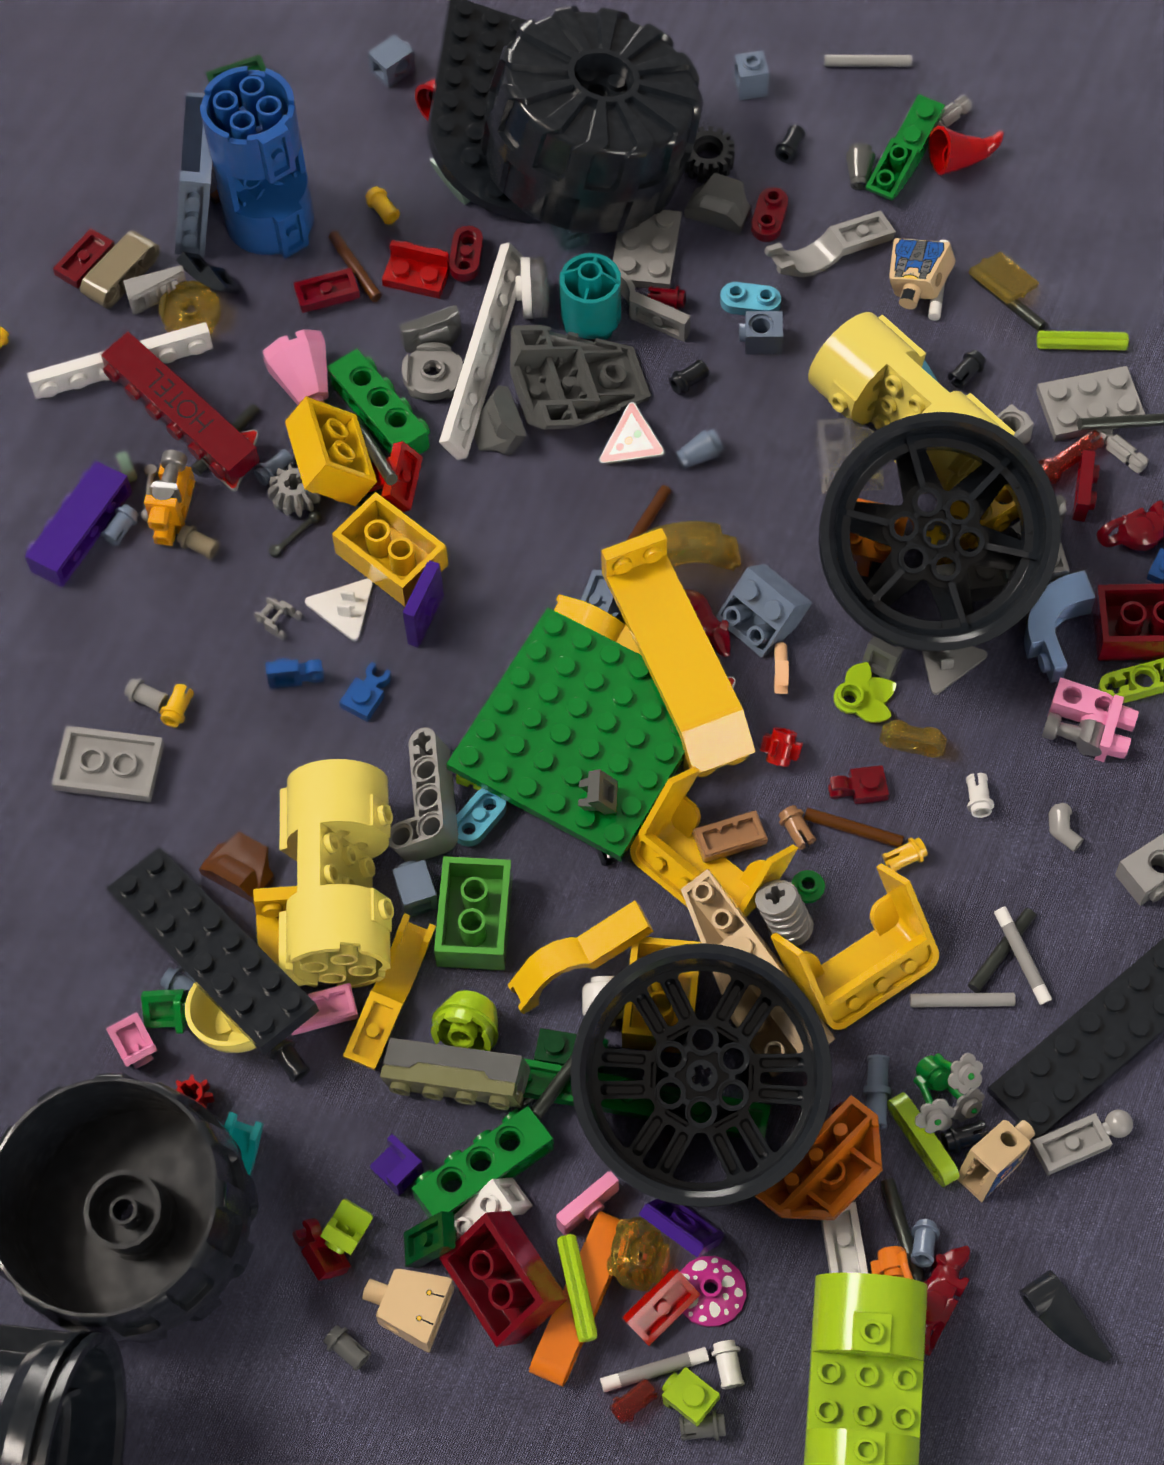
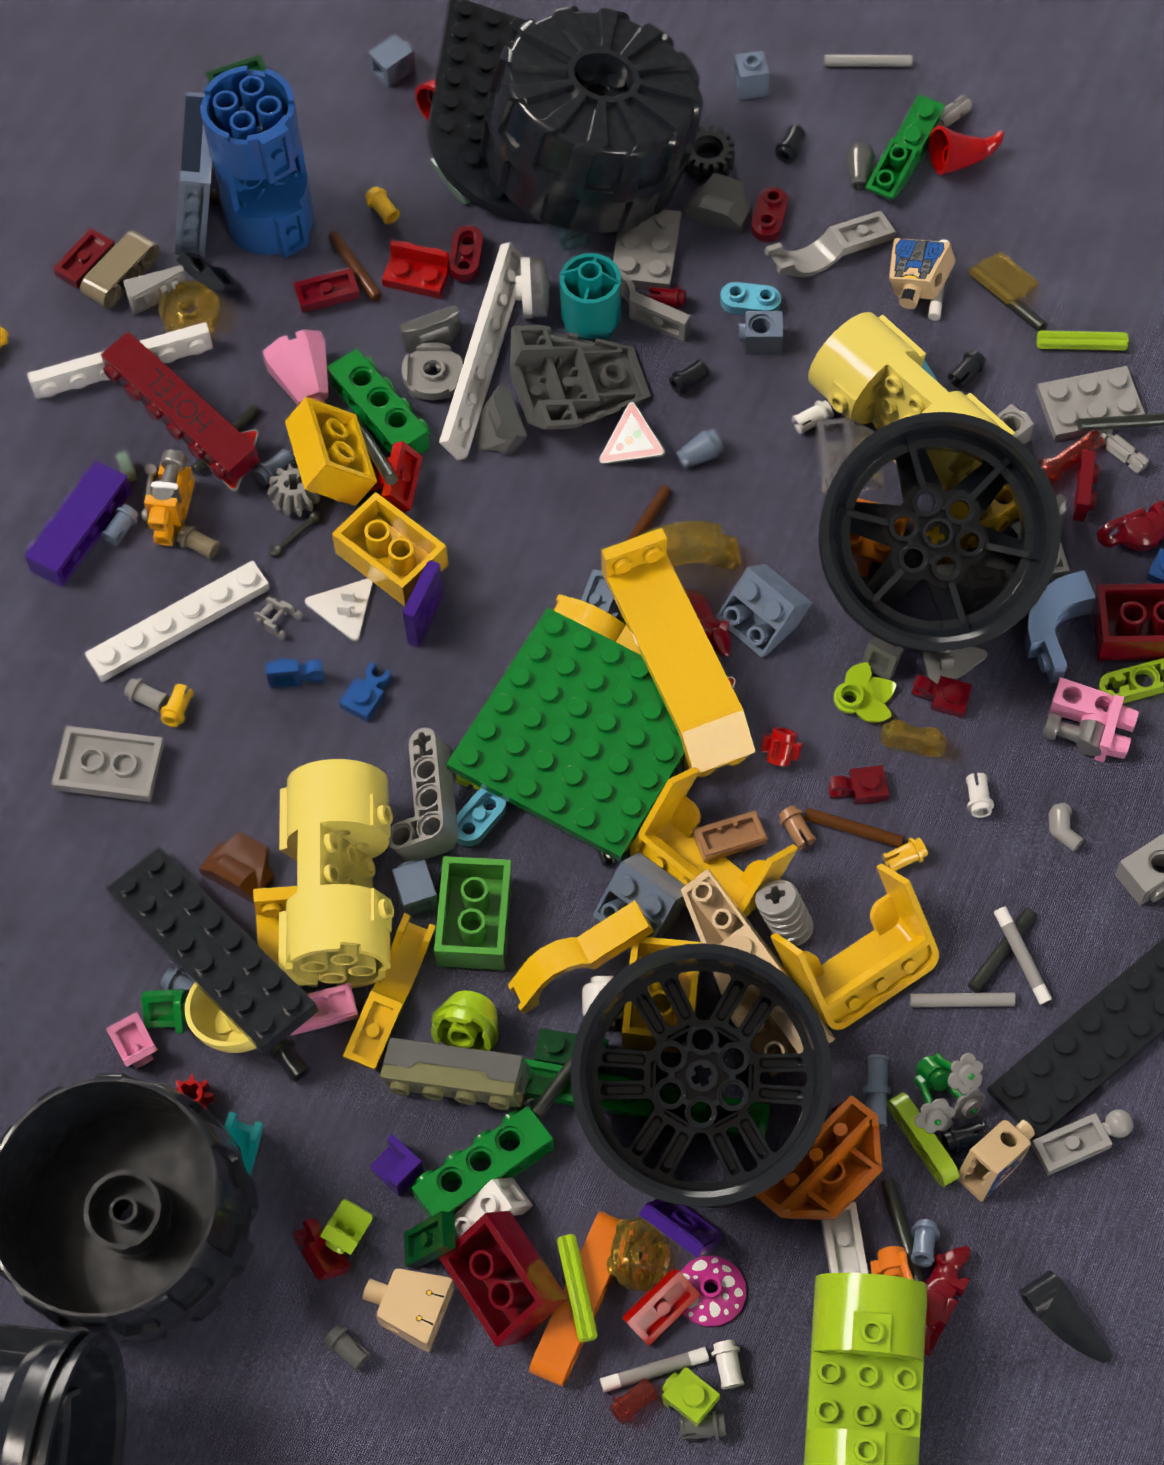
(177, 621): none -> white plate
(588, 1203): bright pink plate -> none
(601, 792): dark grey tile -> none
(650, 887): none -> sand blue slope
(781, 668): light nougat bar -> none
(809, 417): none -> white pin
(809, 895): green plate -> none
(948, 695): none -> dark red plate

